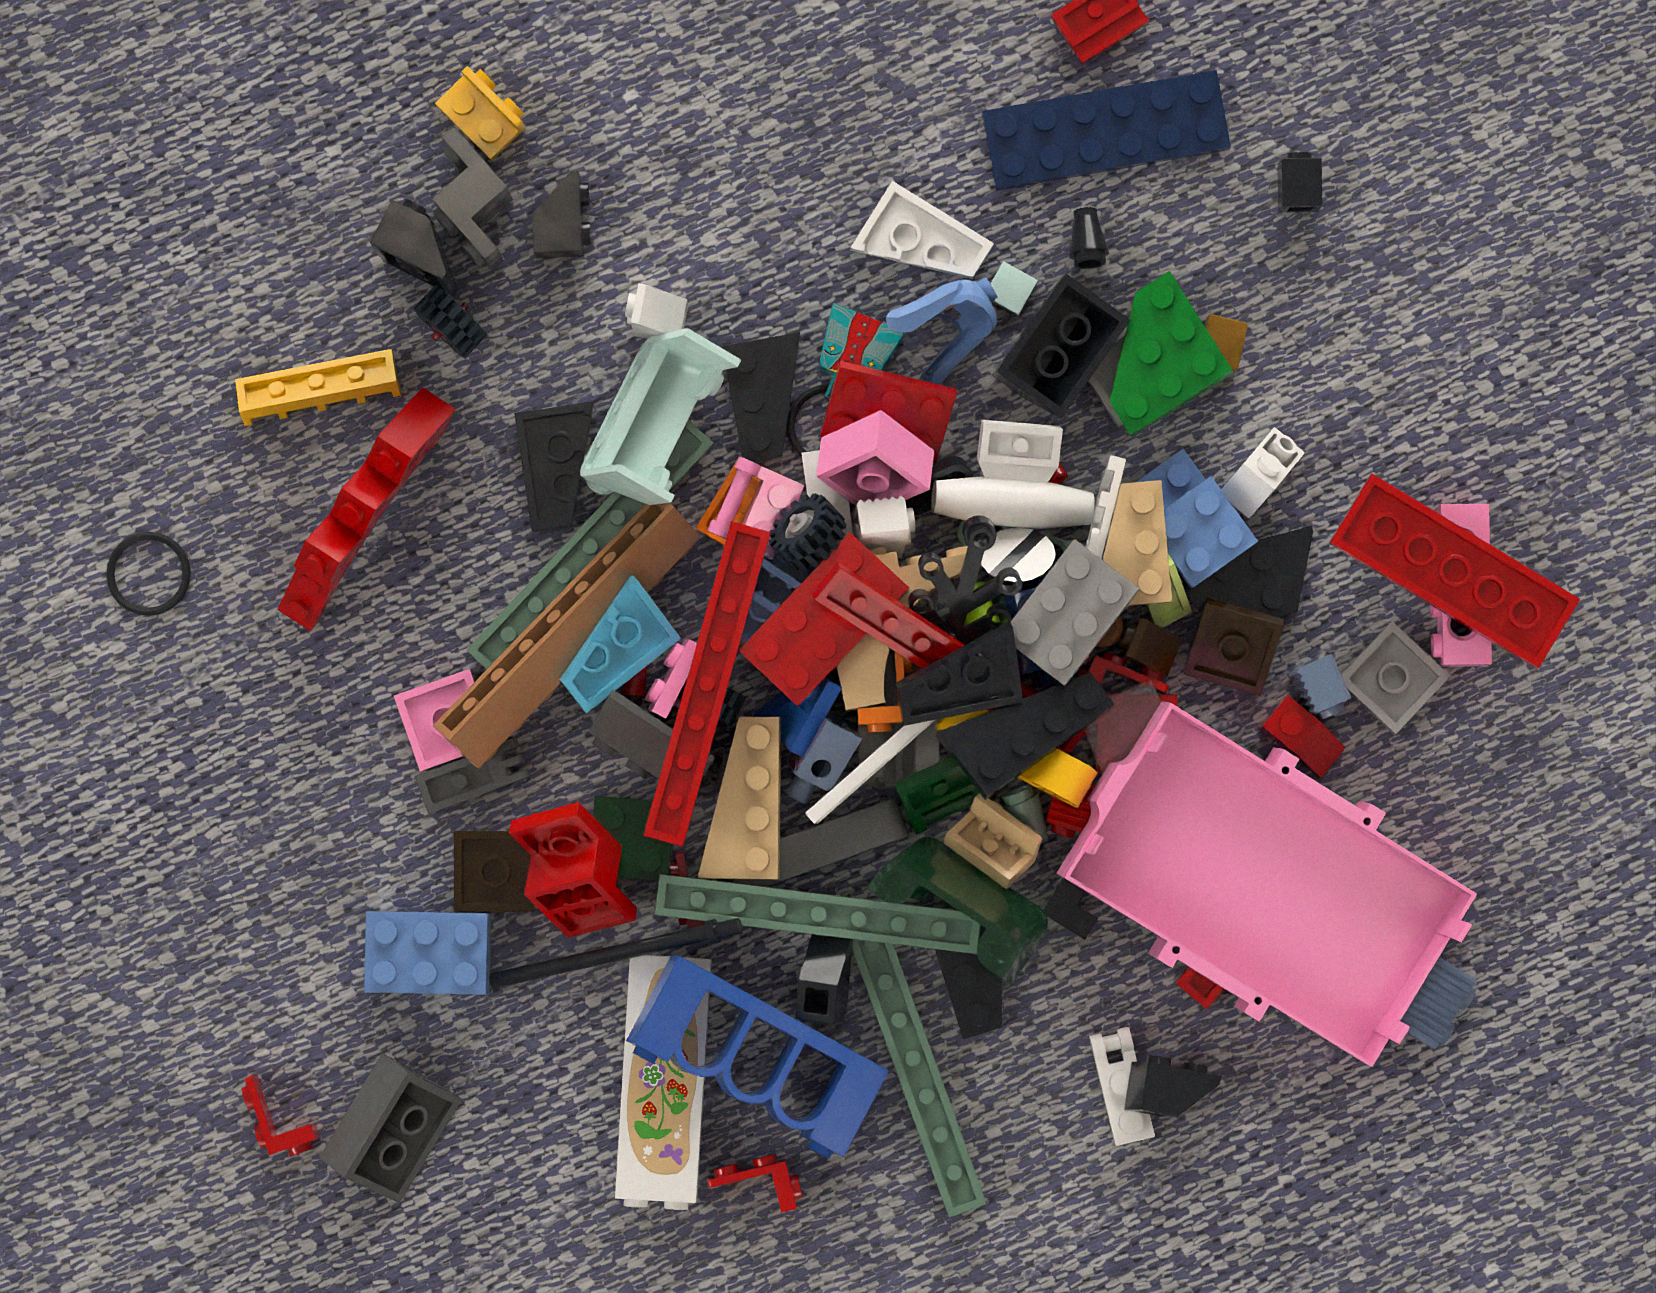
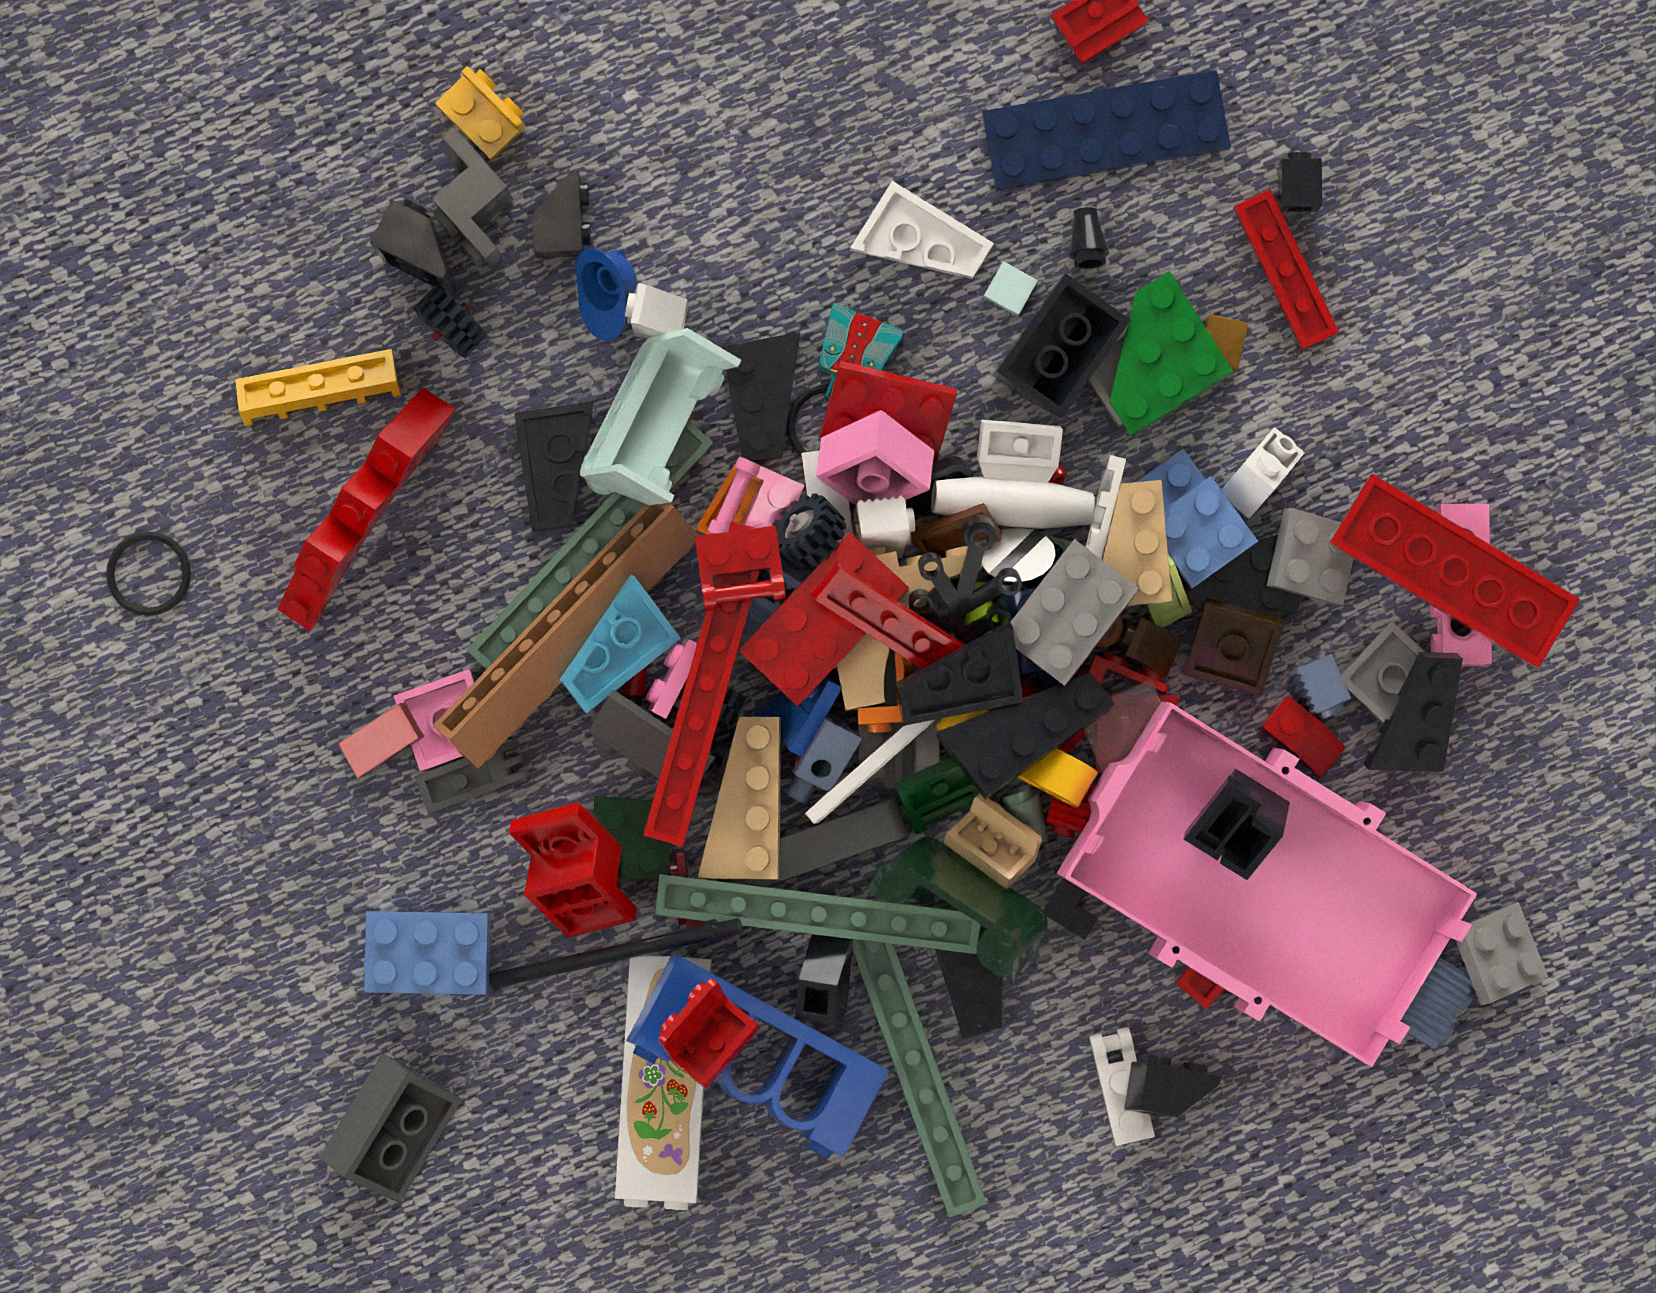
(294, 1141): red bracket -> none
(381, 740): none -> tile
(490, 872): dark brown plate -> none
(603, 291): none -> blue piece
(706, 1033): none -> red bracket
(740, 553): none -> red plate
(786, 1185): red bracket -> none
(946, 531): none -> reddish brown tile
(976, 320): medium blue piece -> none
(1240, 824): none -> black plate
(1285, 269): none -> red plate
(1306, 561): none -> light grey plate
(1422, 721): none -> black wing
(1501, 954): none -> light grey plate

